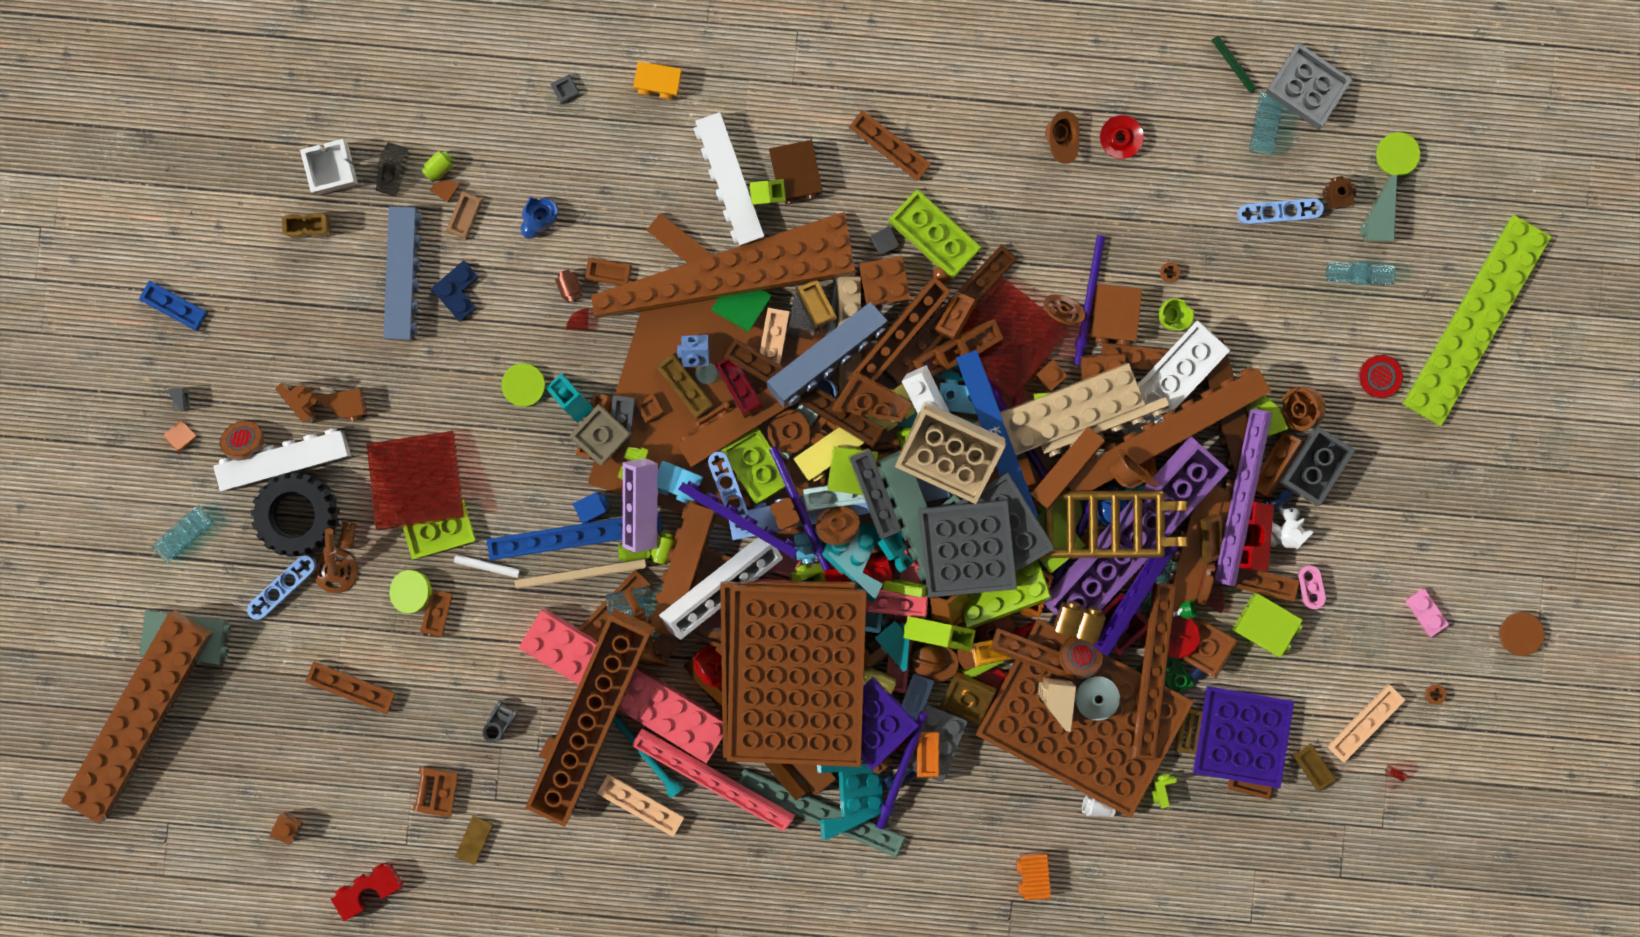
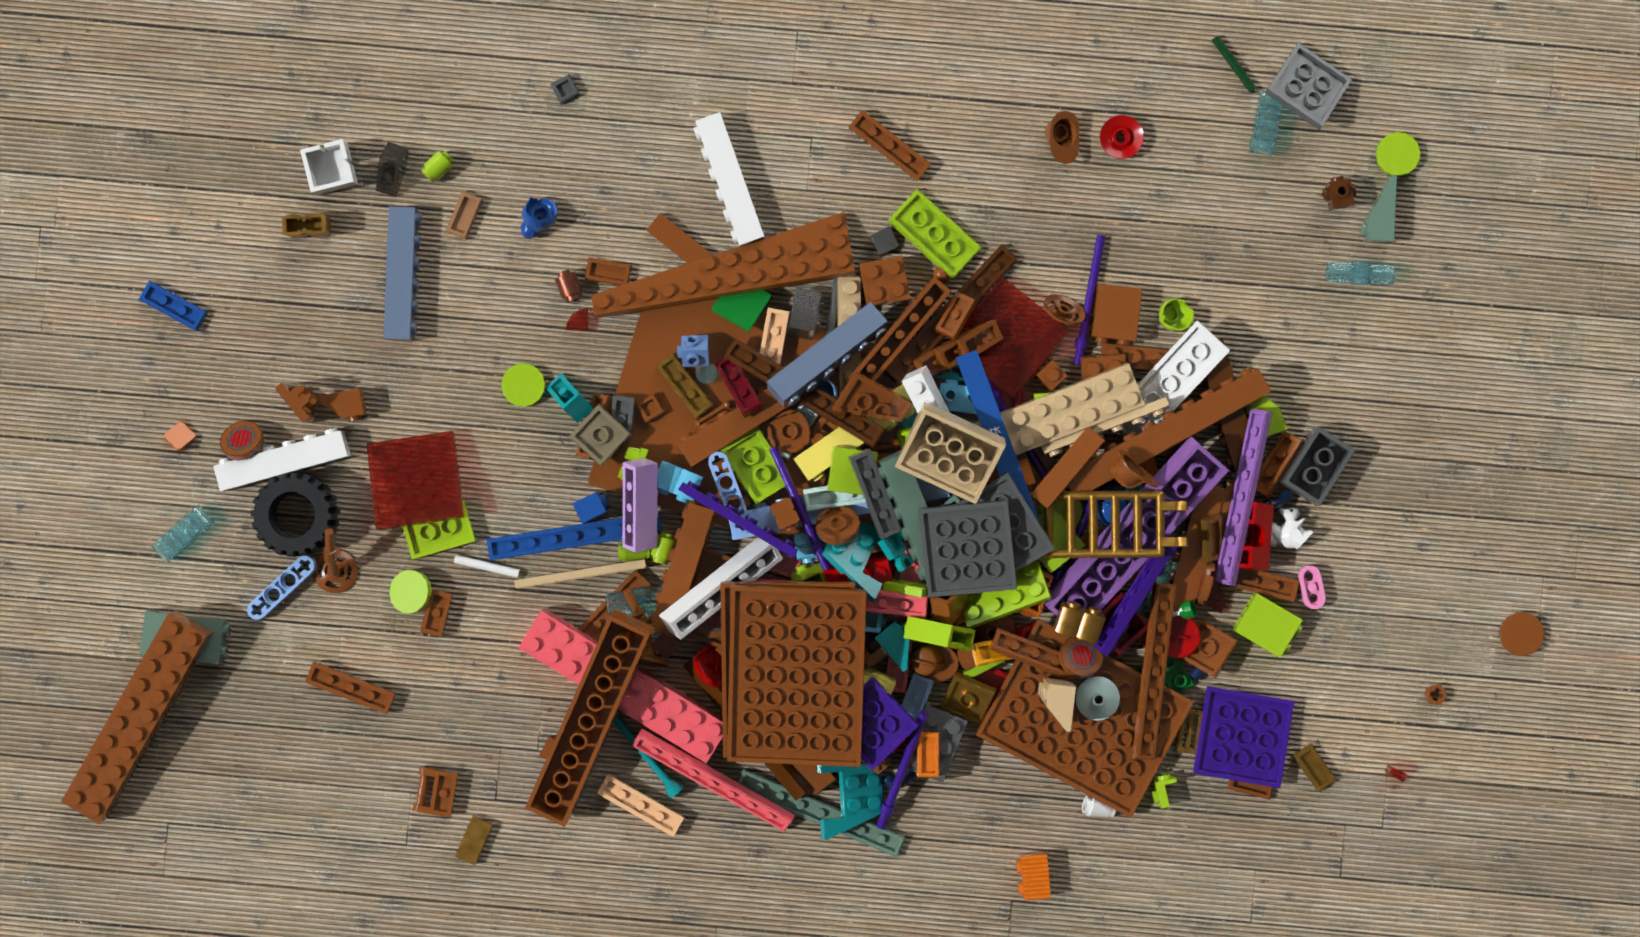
(180, 399): dark grey slope -> none
(286, 828): dark orange brick -> none
(347, 537): dark orange pin -> none
(349, 900): red arch -> none
(445, 189): dark orange tile -> none
(451, 290): dark blue plate -> none
(499, 720): dark grey piece -> none
(657, 80): light orange brick -> none
(767, 191): lime brick -> none
(799, 169): reddish brown panel -> none
(816, 303): pearl gold tile -> none
(1175, 268): dark orange bush -> none
(1280, 214): light blue beam -> none
(1303, 408): dark orange cylinder -> none
(1365, 723): light nougat plate -> none
(1380, 376): tile -> none
(1426, 612): bright pink plate -> none
(1476, 320): lime plate -> none

